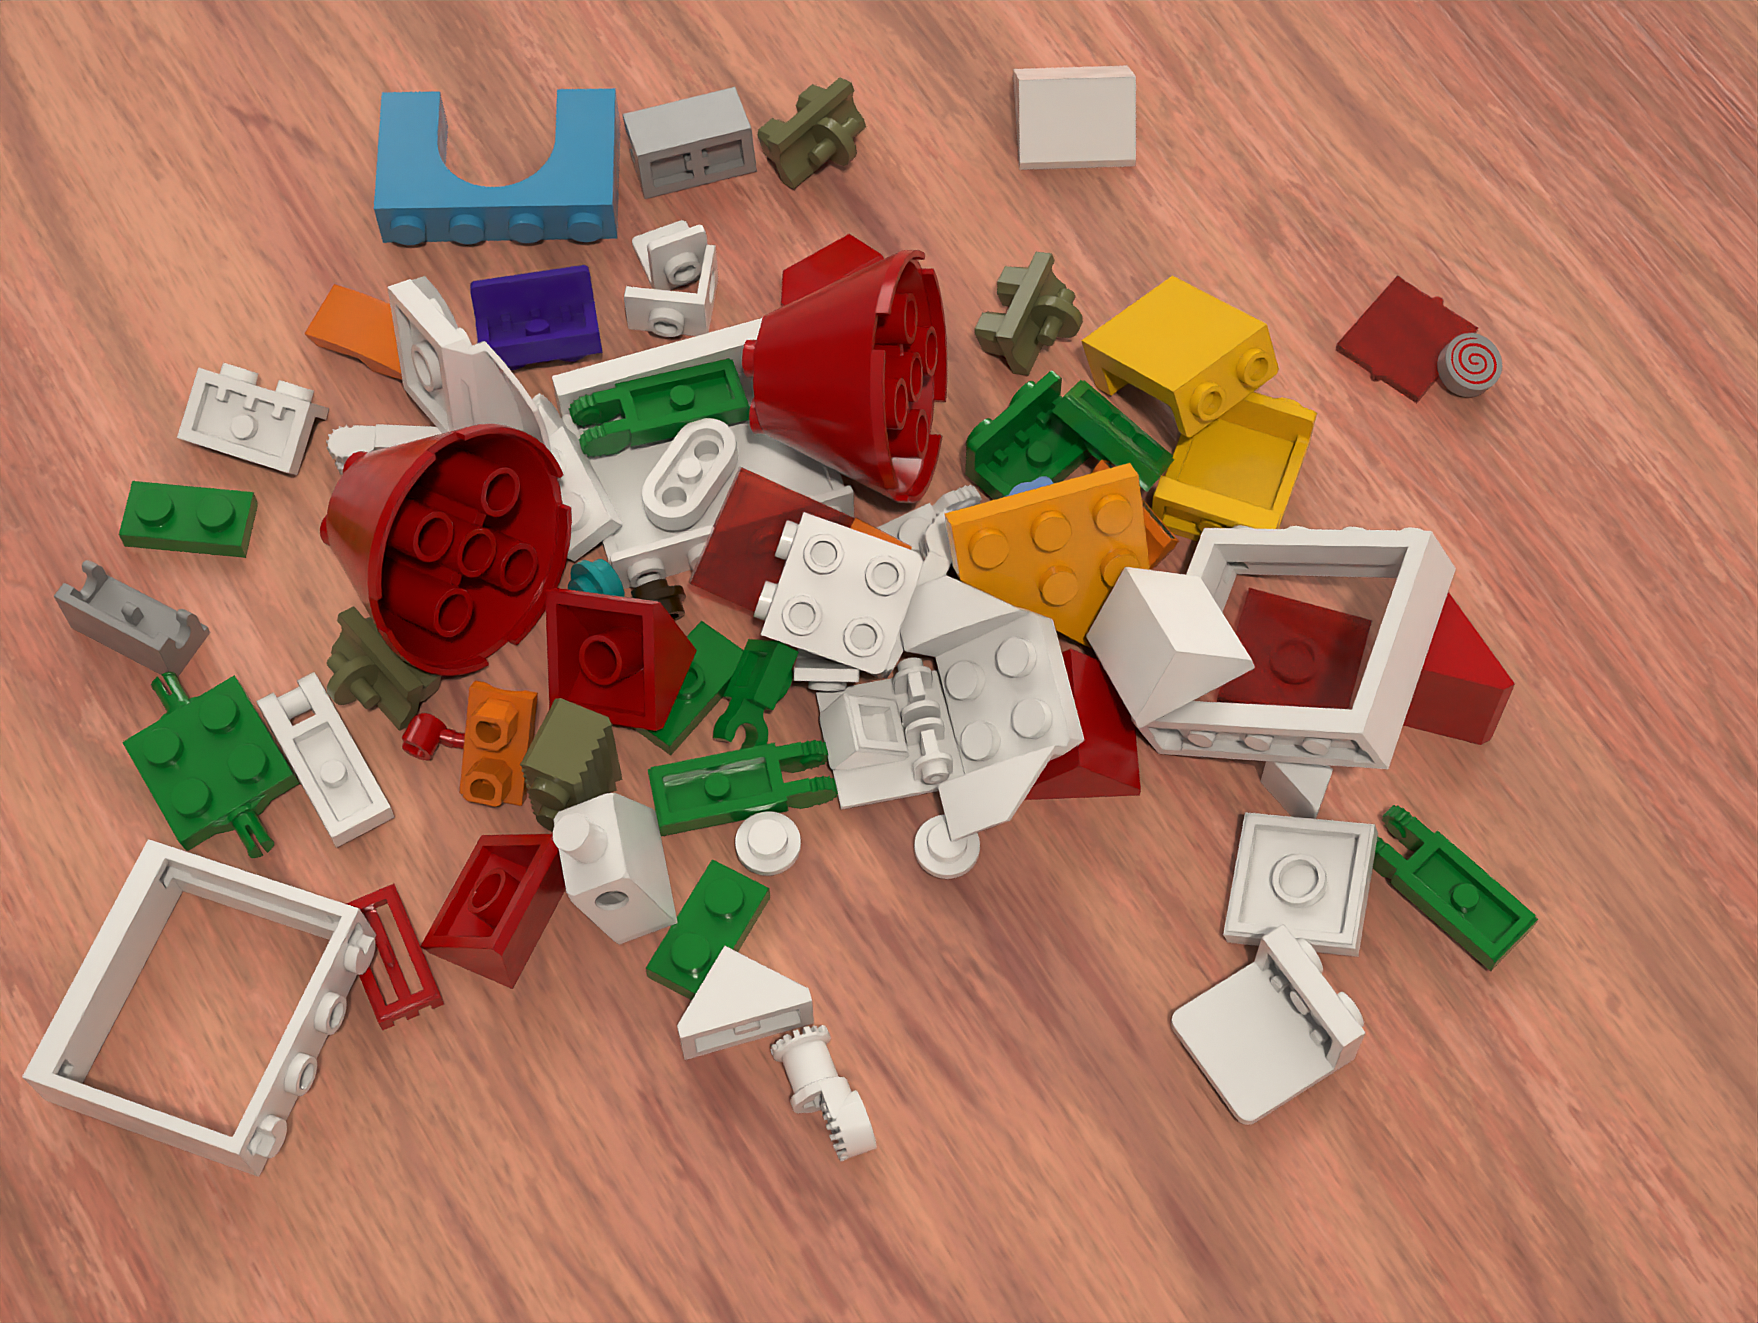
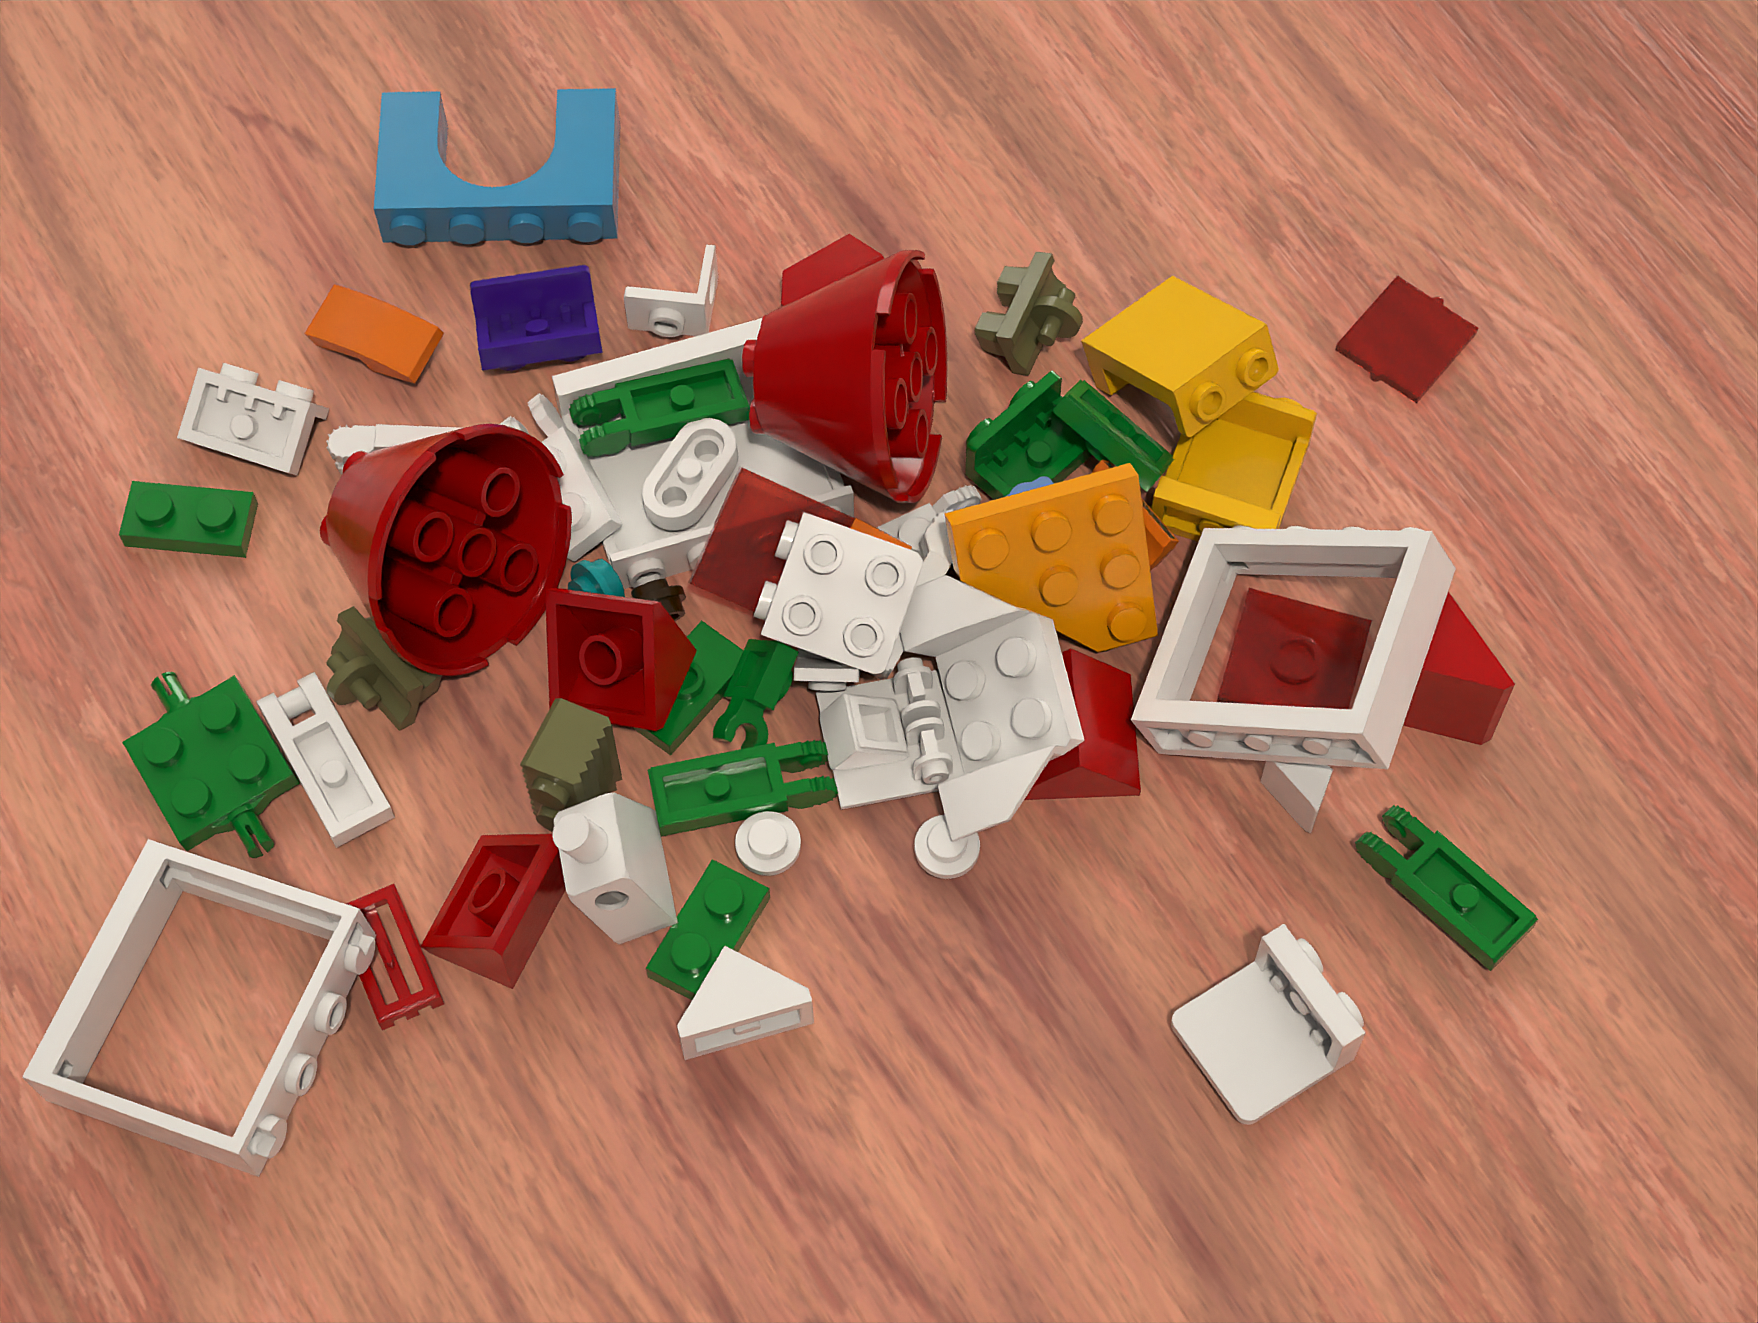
(131, 621): light grey hinge -> none
(426, 733): red hand -> none
(447, 374): white piece -> none
(495, 742): orange hips -> none
(671, 254): white bracket -> none
(690, 142): light grey hinge -> none
(817, 133): olive hips -> none
(820, 1088): white connector -> none
(1075, 117): white slope -> none
(1164, 642): white slope -> none
(1302, 876): white tile -> none
(1469, 365): light grey tile -> none

